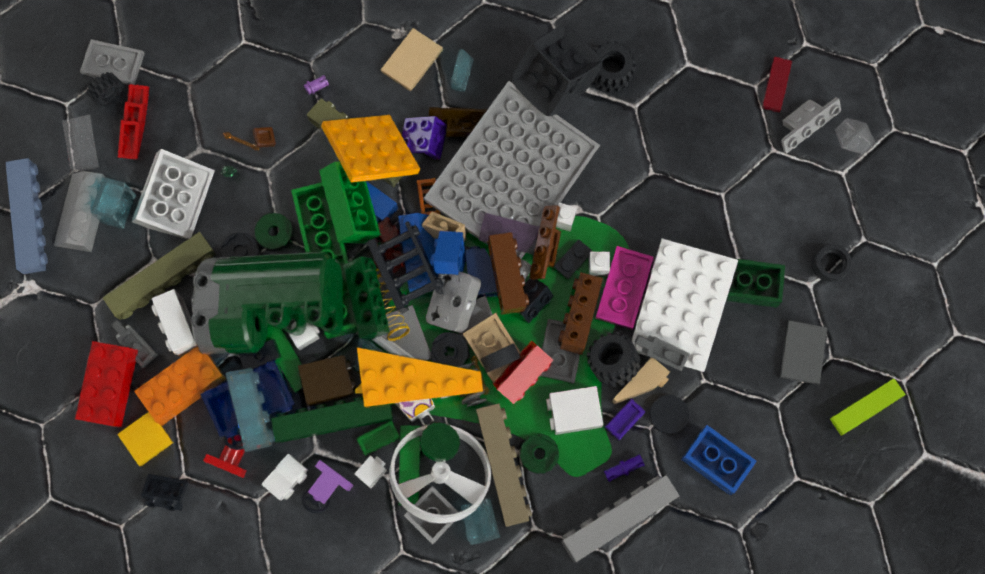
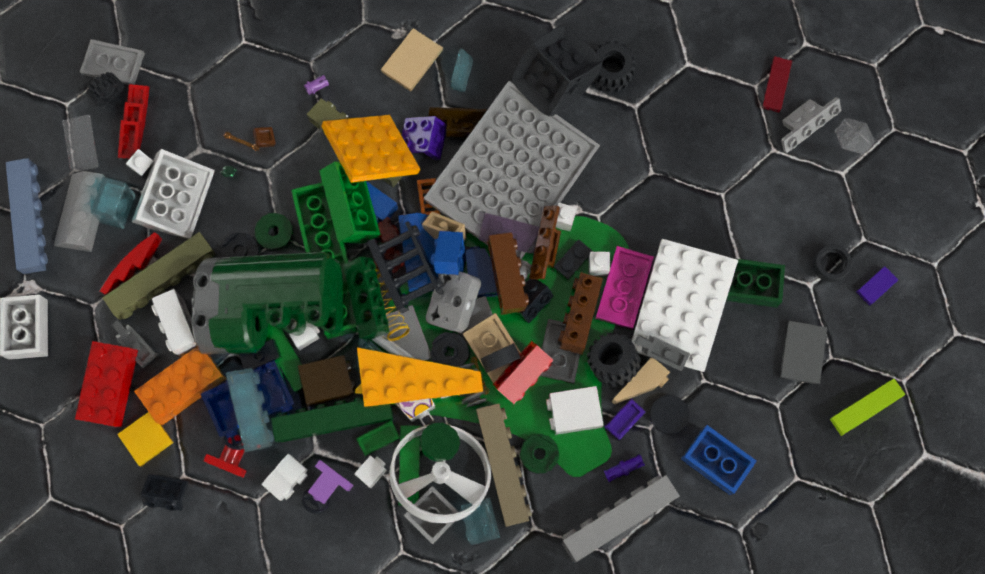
(23, 327): none -> white brick
(136, 259): none -> red slope
(139, 162): none -> white brick
(877, 286): none -> dark purple tile

